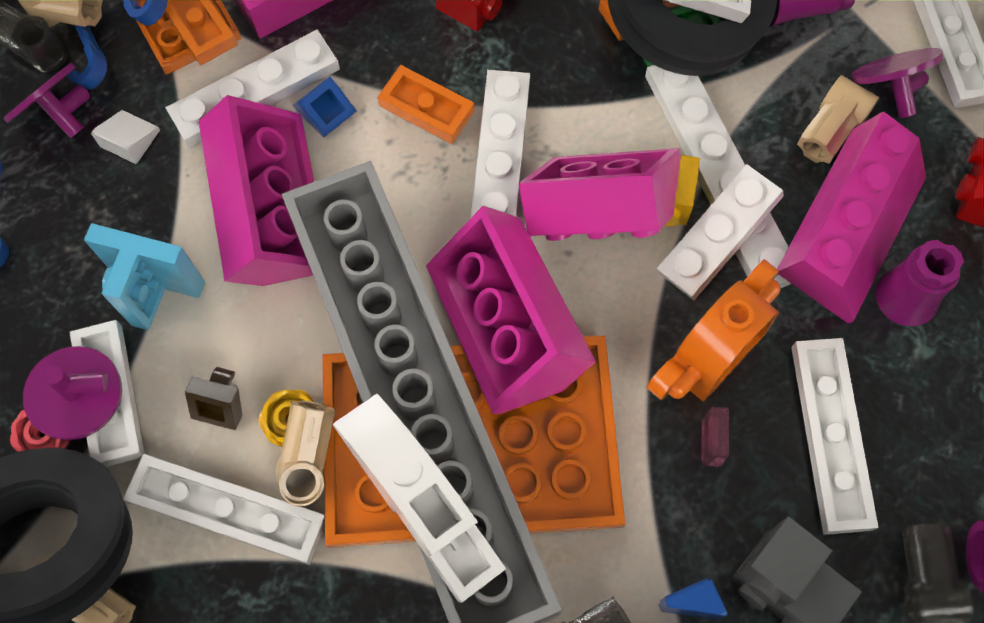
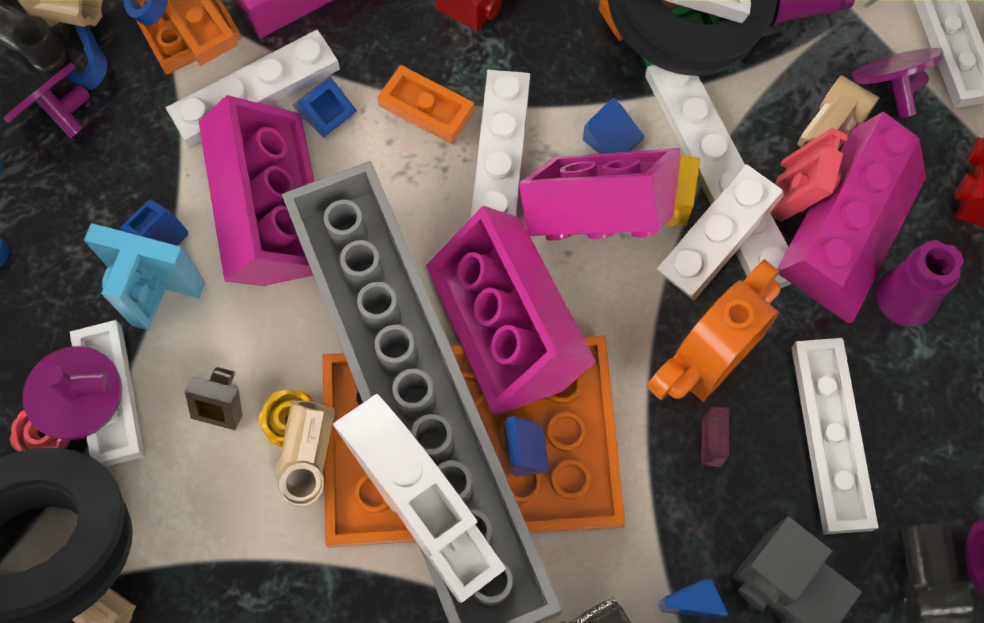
(125, 135): white slope -> none
(155, 223): none -> blue slope
(226, 509): white plate -> none
(525, 447): none -> blue slope
(612, 130): none -> blue slope
(810, 174): none -> coral plate

